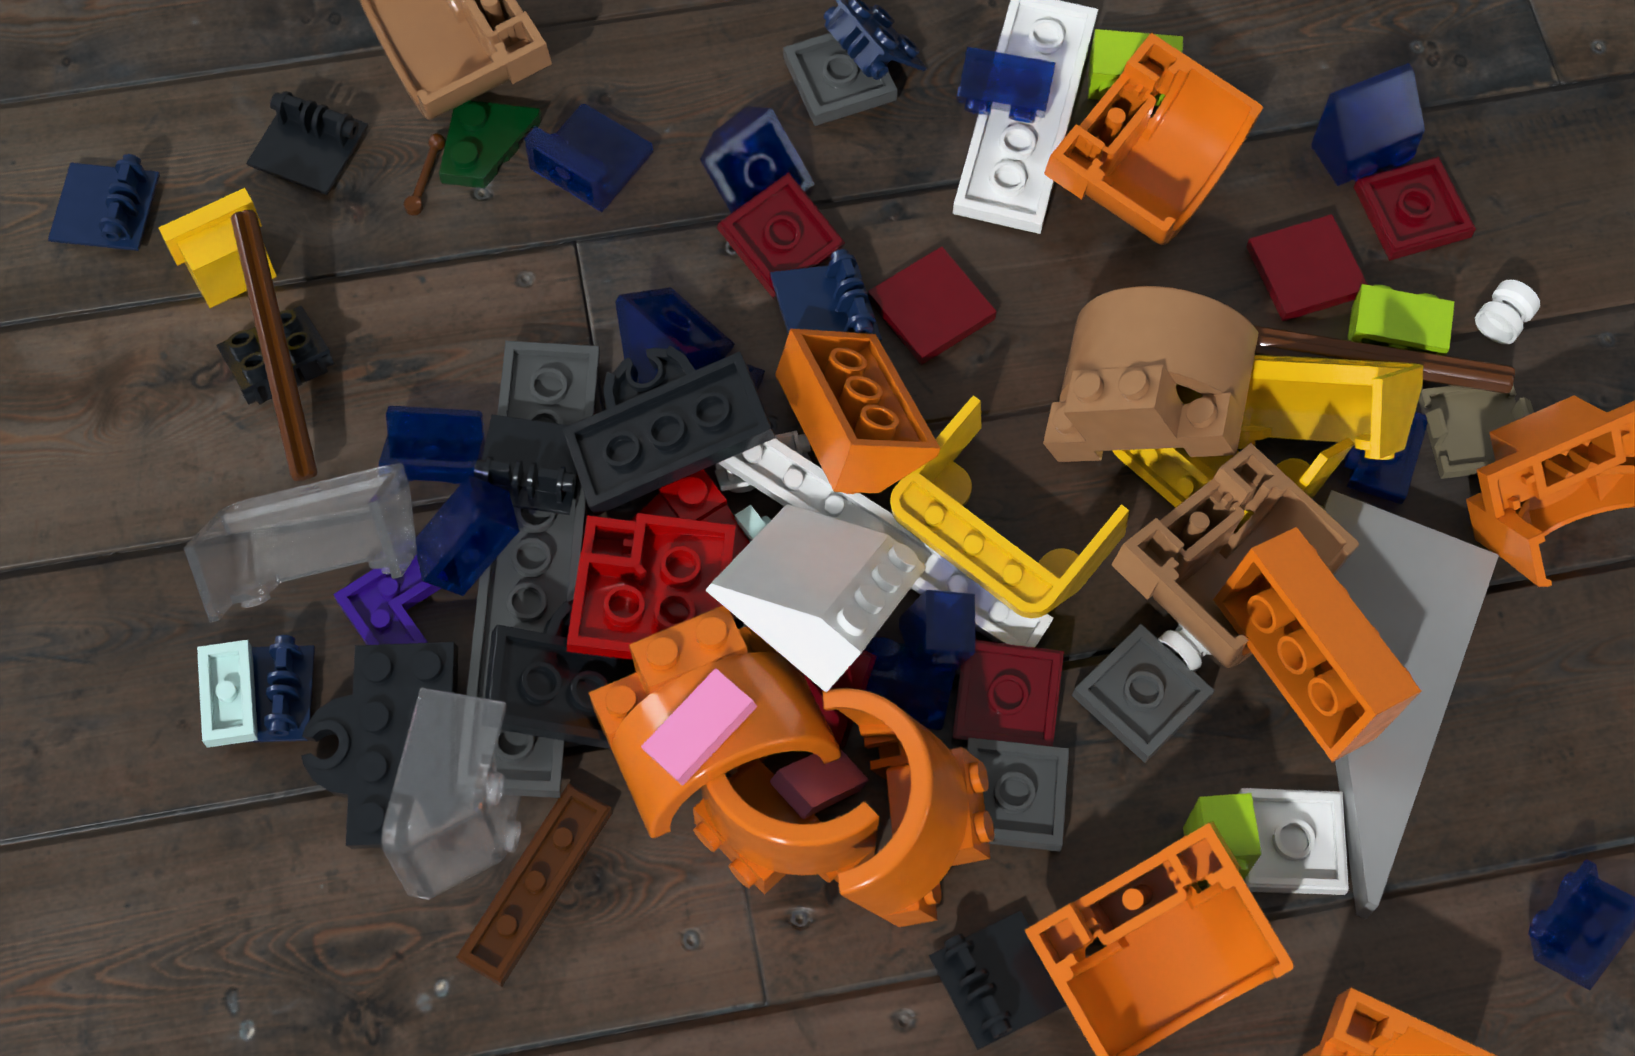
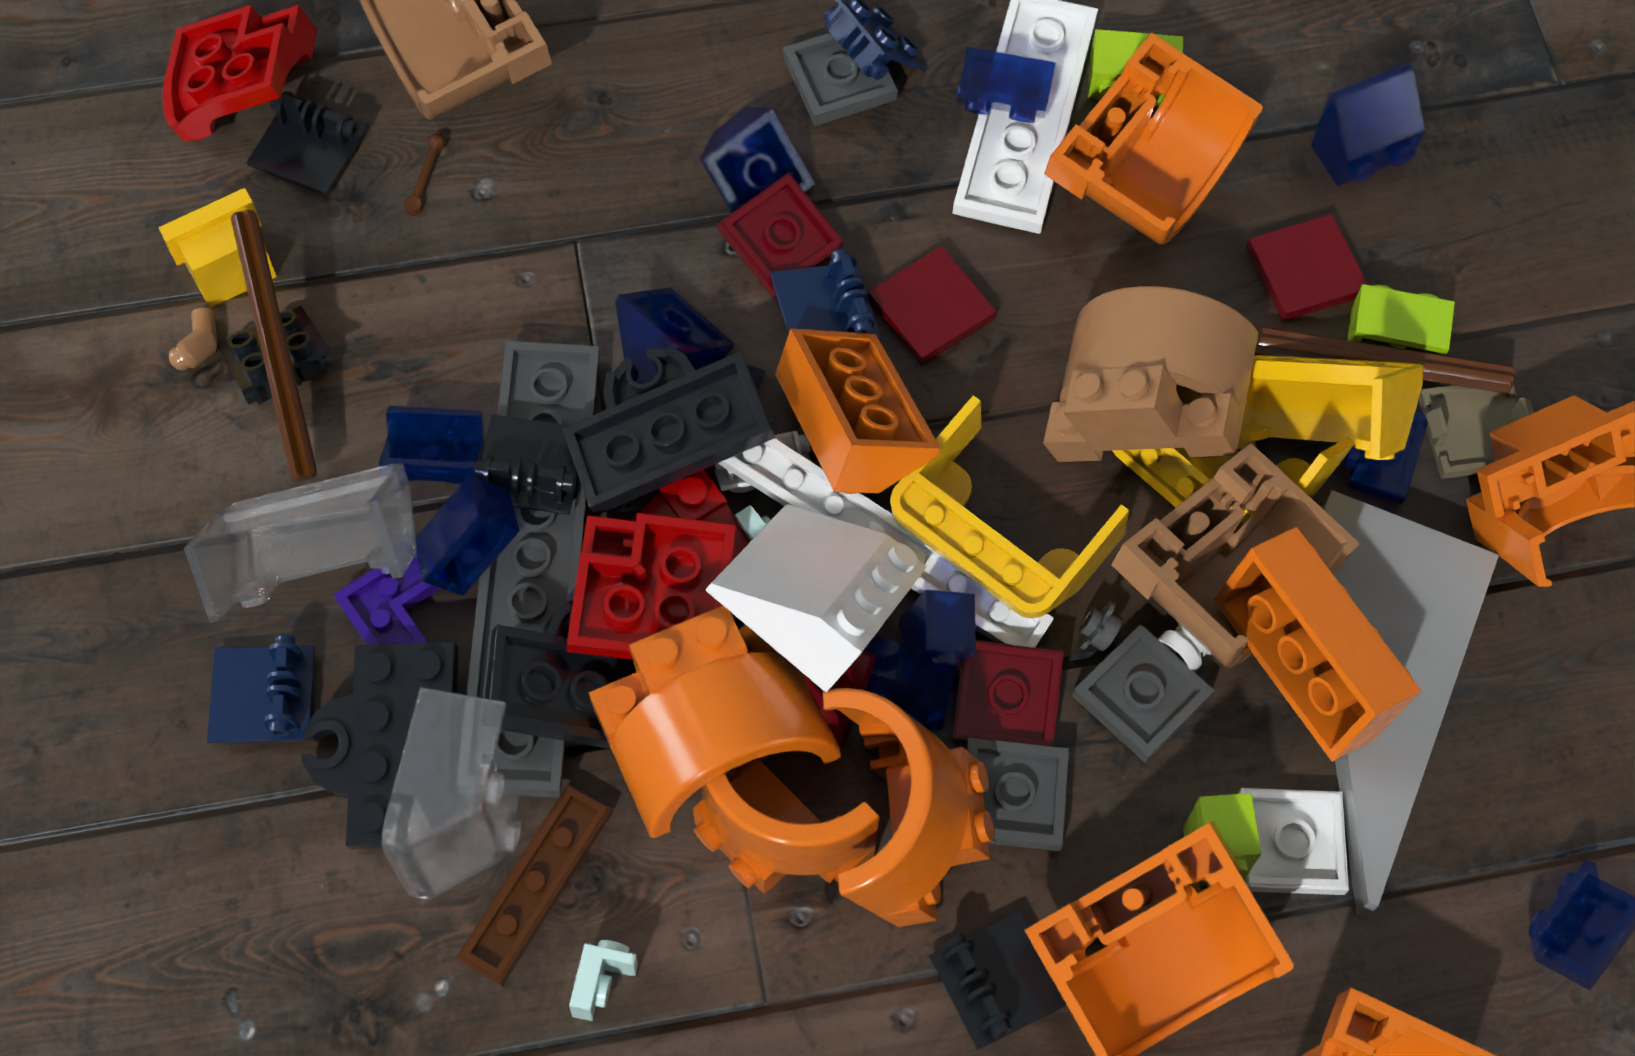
(105, 204): dark blue hinge -> none
(199, 344): none -> medium nougat arm
(227, 693): light aqua plate -> none
(231, 65): none -> red slope
(482, 140): dark green wing -> none
(588, 156): clear blue bracket -> none
(591, 984): none -> light aqua bracket
(699, 726): bright pink tile -> none
(814, 786): bright pink tile -> none
(1100, 627): none -> dark grey plate
(1414, 208): dark red tile -> none
(1510, 308): white wheel -> none

